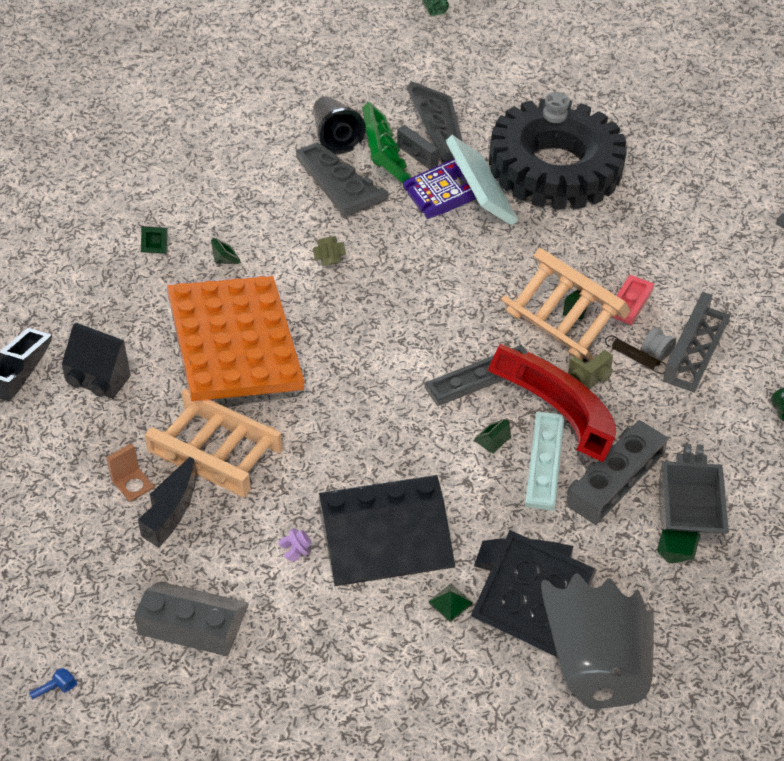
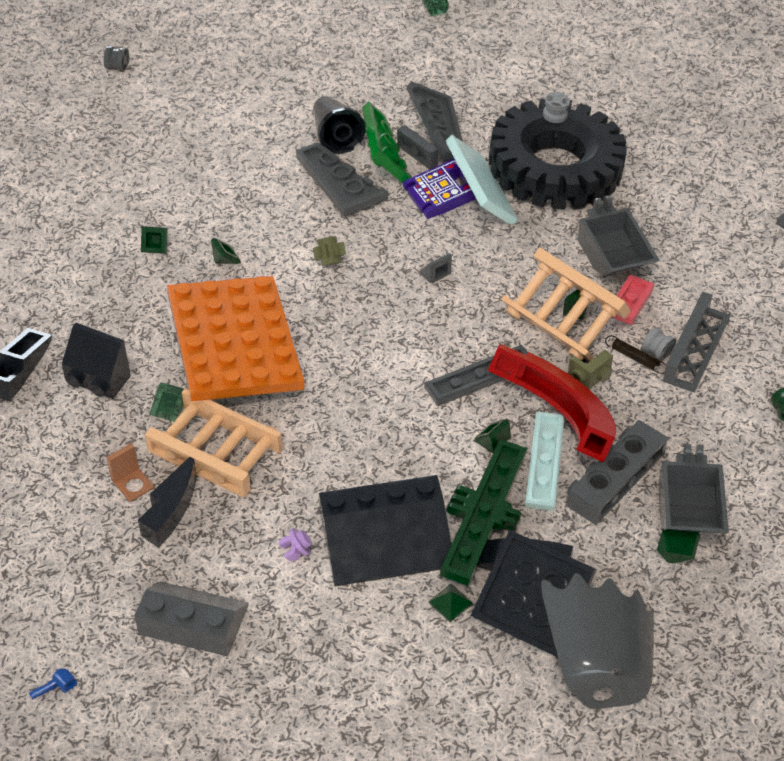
(116, 58): none -> dark grey wheel
(167, 402): none -> clear green slope
(437, 269): none -> dark grey slope
(483, 512): none -> dark green hinge
(613, 239): none -> dark grey piece

